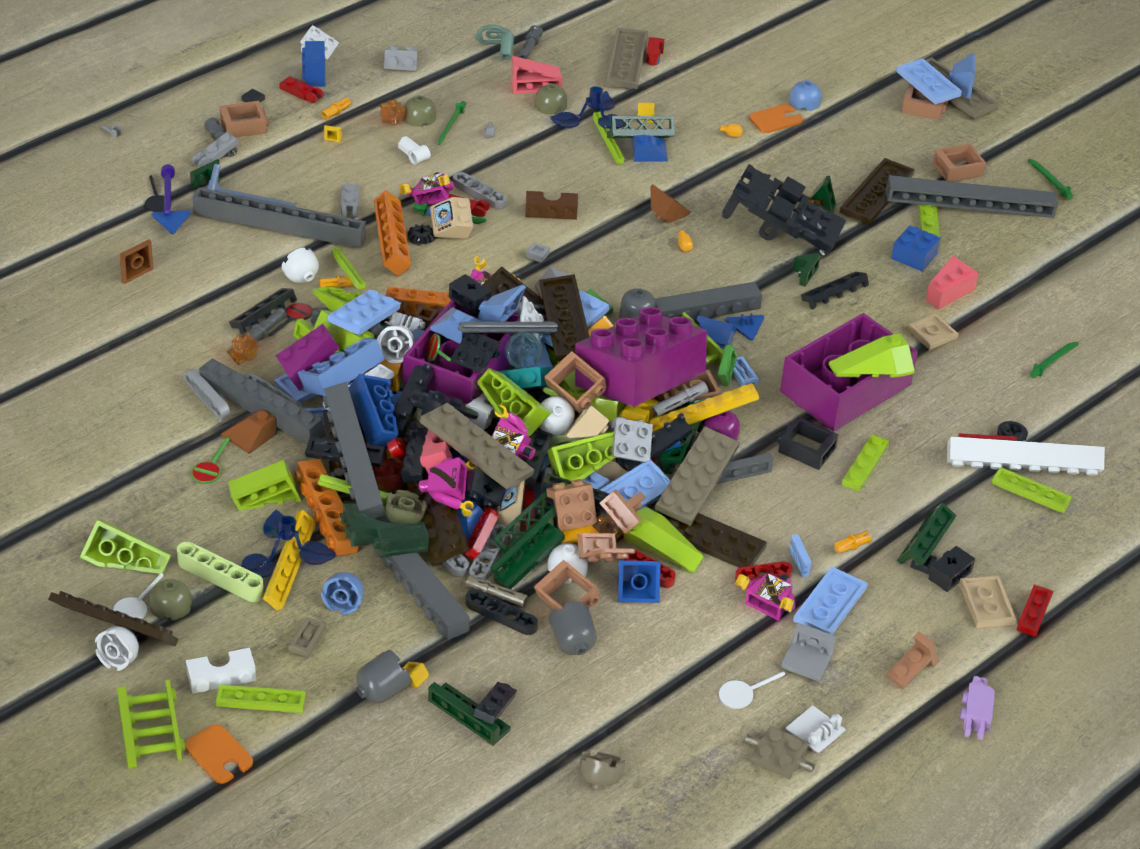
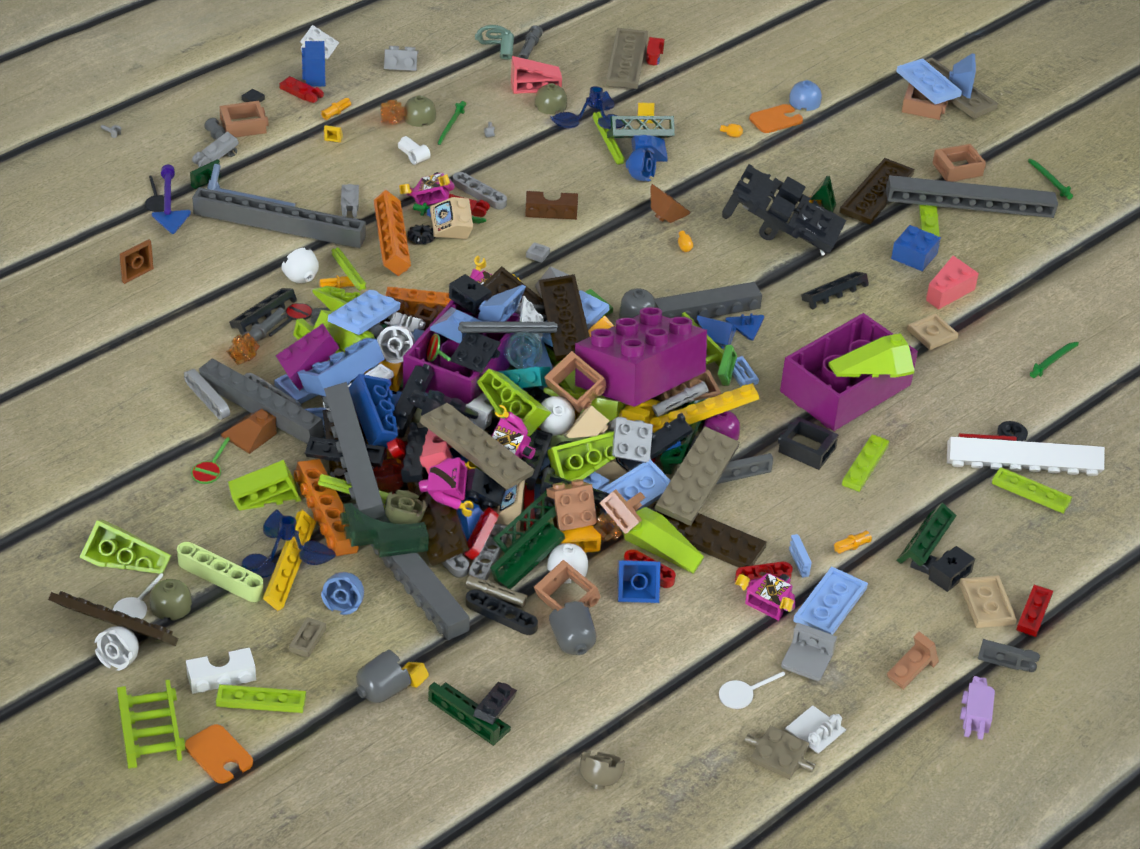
(600, 546): nougat bracket -> none
(641, 164): none -> blue cylinder
(806, 267): dark green slope -> none
(1008, 656): none -> dark grey hinge

